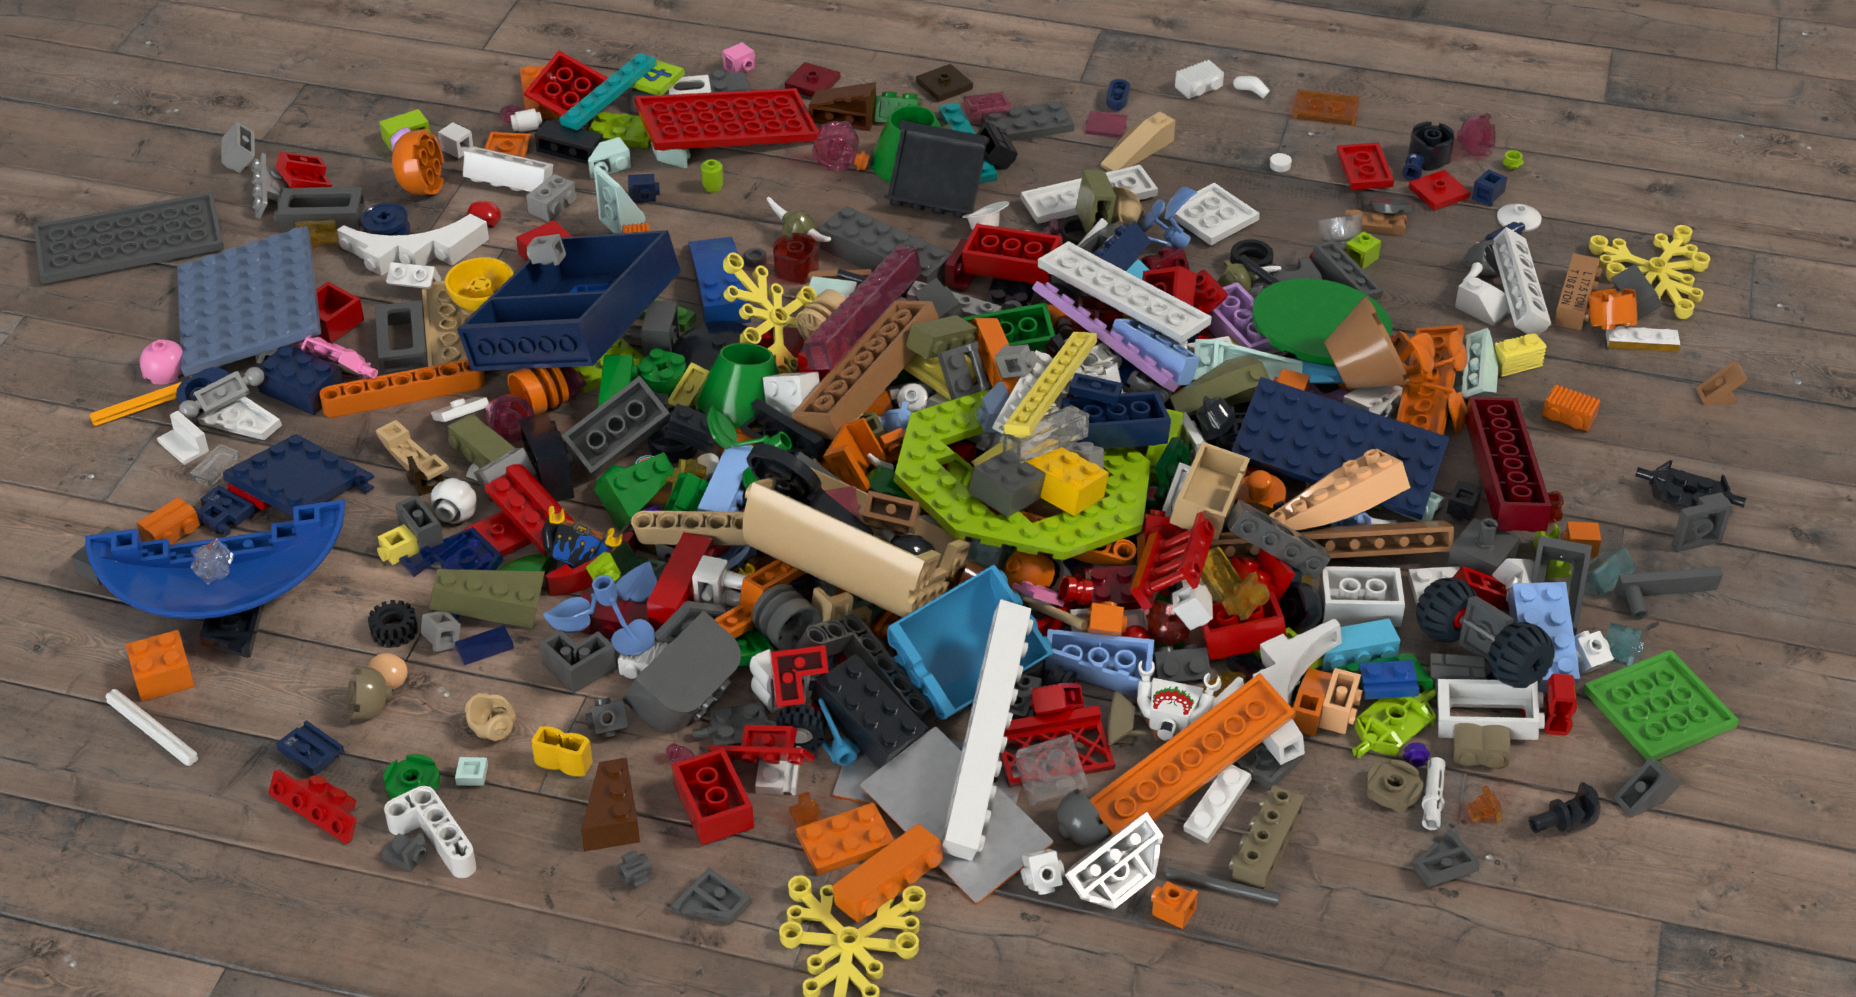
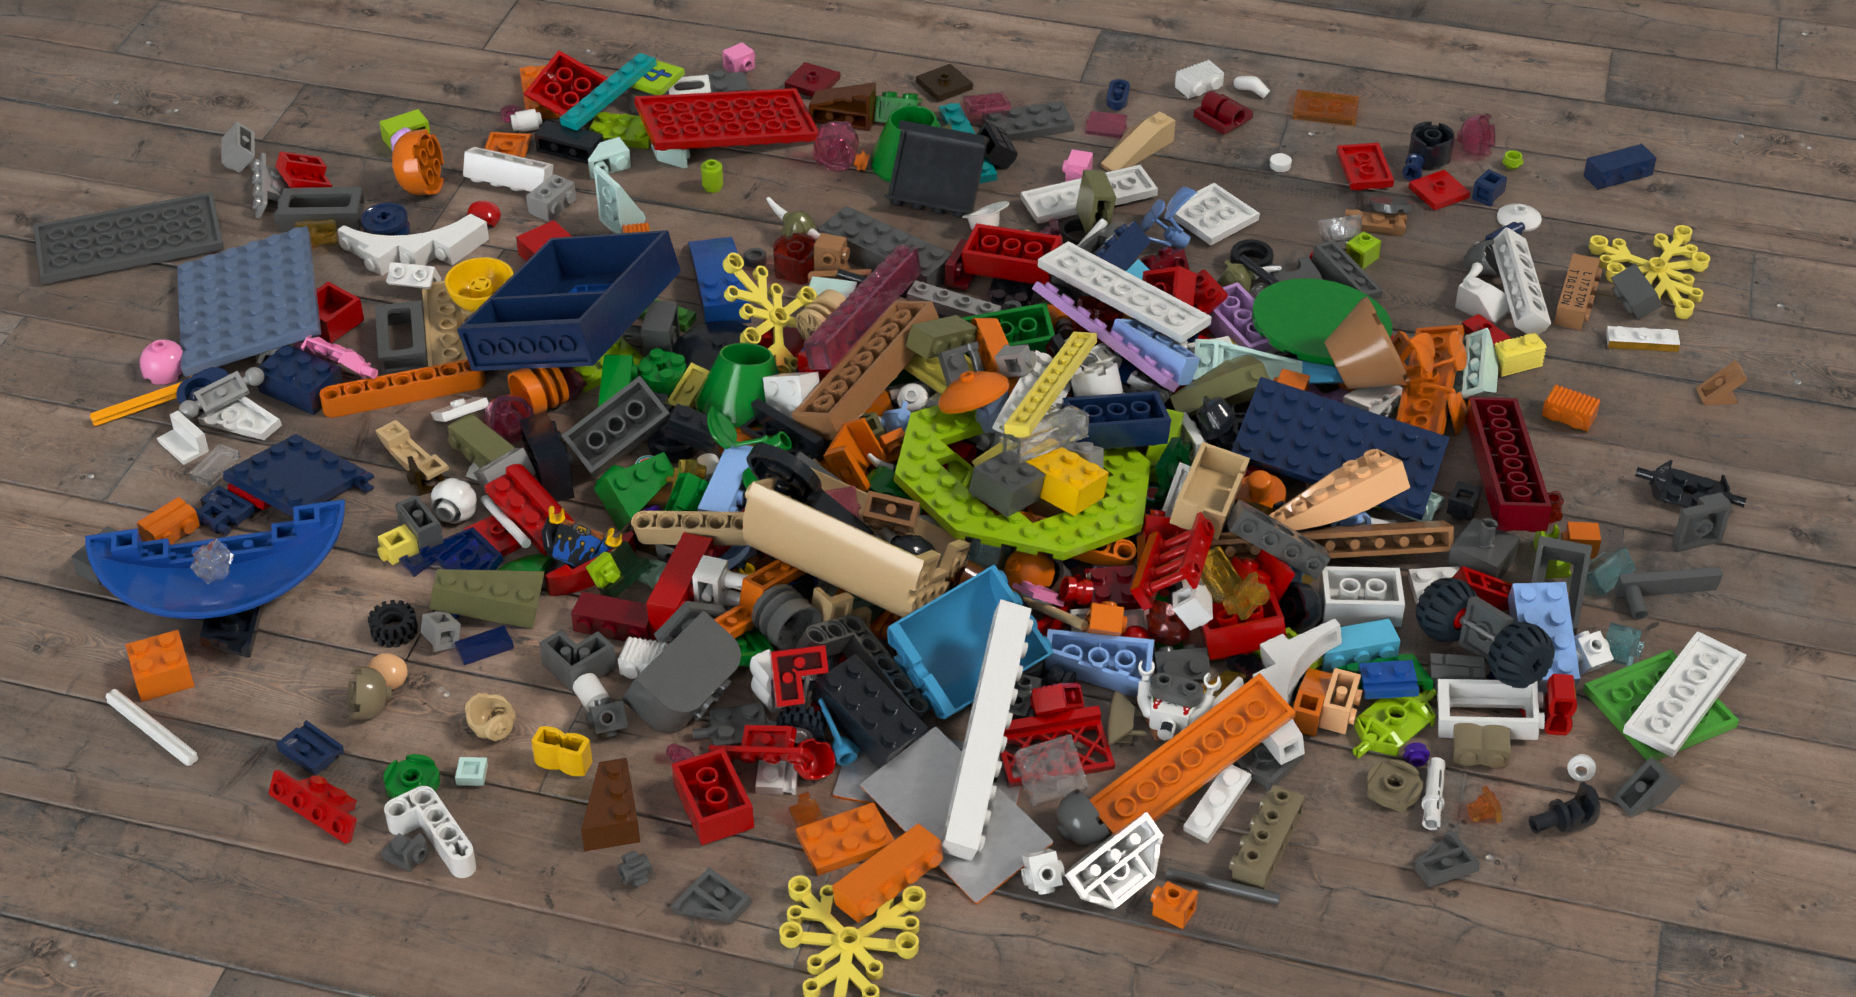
(455, 140): white brick -> none
(508, 524): none -> white bar
(546, 250): light grey brick -> none
(588, 689): none -> white brick
(637, 585): medium blue plant -> none
(643, 188): dark blue brick -> none
(823, 763): none -> red hair
(831, 253): none -> medium nougat brick
(942, 298): dark grey brick -> none
(972, 391): none -> orange dish
(1076, 164): none -> bright pink brick
(1095, 388): dark blue plate -> none
(1127, 206): tan piece -> none
(1176, 690): none -> dark grey plate
(1222, 112): none -> dark red plate
(1479, 322): none -> red plate
(1514, 571): white slope -> none
(1581, 760): none -> white plate
(1612, 308): orange brick -> none
(1619, 166): none -> dark blue brick
(1684, 694): none -> white plate

